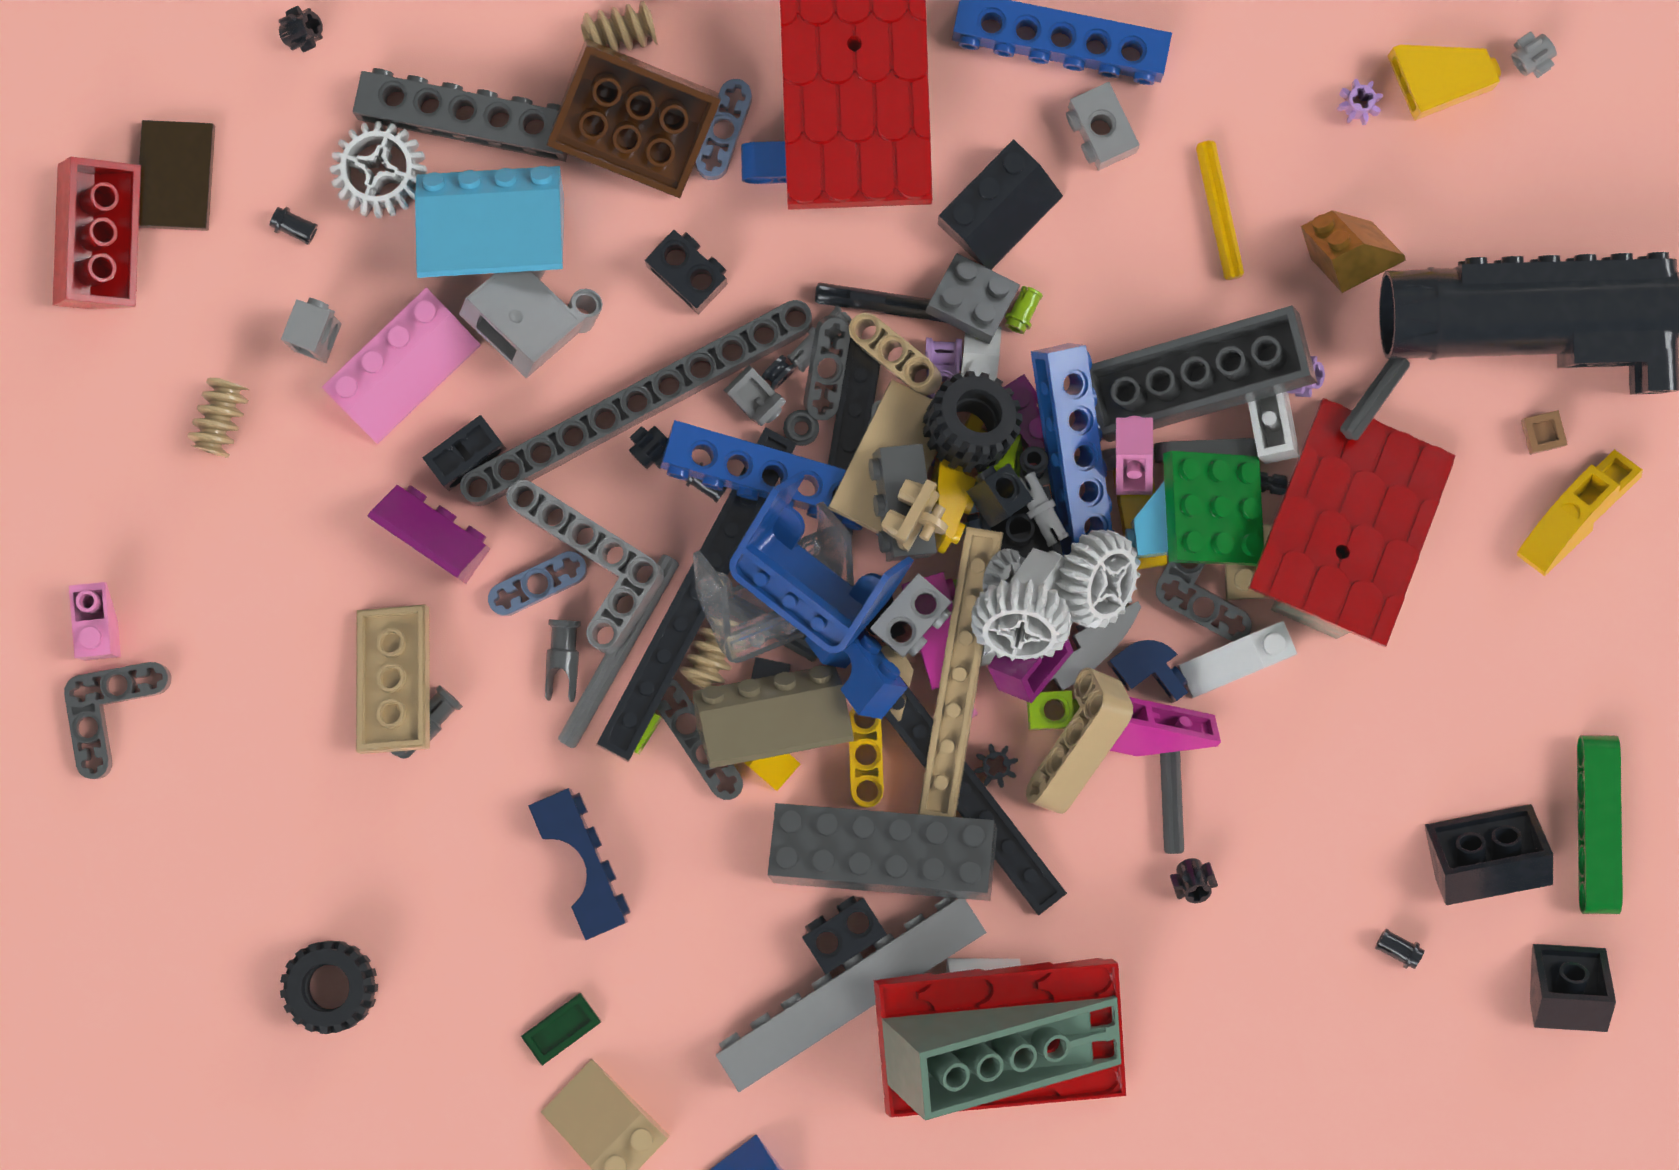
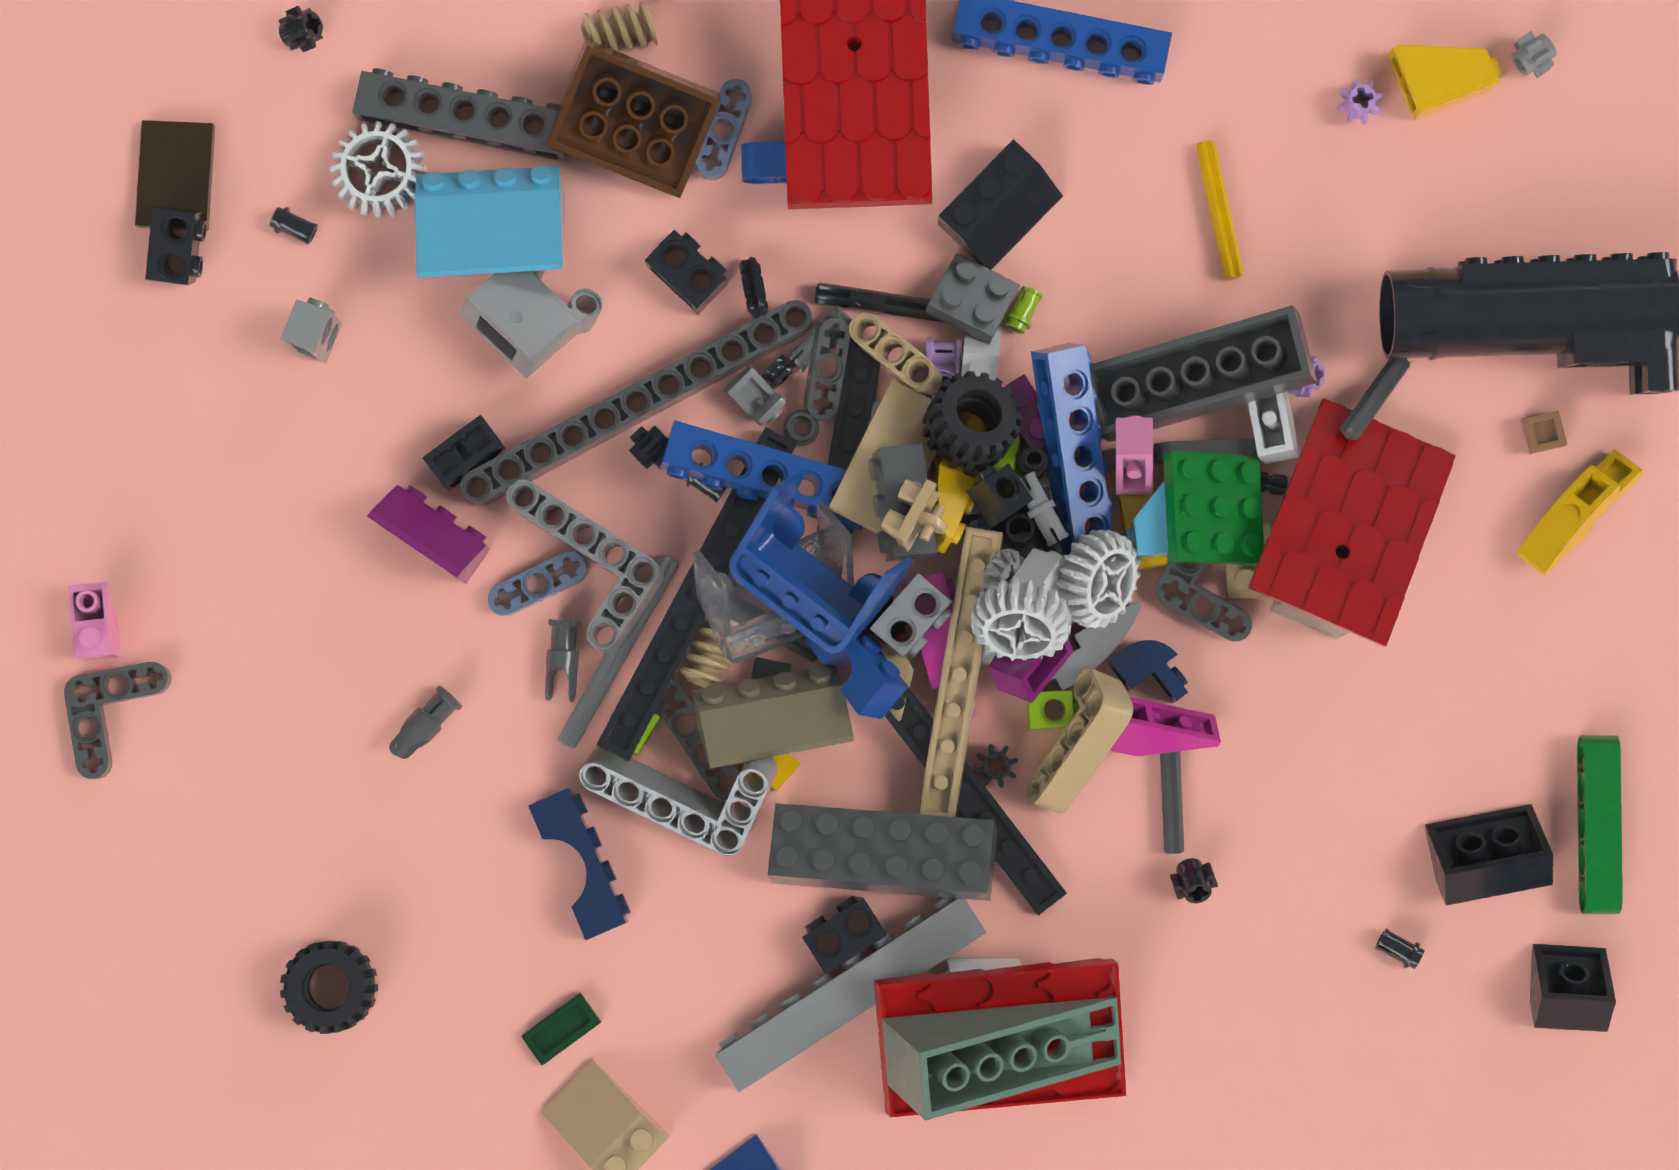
(96, 234): red slope -> none
(164, 243): none -> black brick
(217, 416): tan piece -> none
(393, 679): tan tile -> none
(401, 365): bright pink slope -> none
(683, 799): none -> light grey beam
(753, 287): none -> black axle
(860, 773): yellow beam -> none
(1102, 105): light grey brick -> none
(1238, 659): white slope -> none
(1349, 248): pearl gold slope -> none

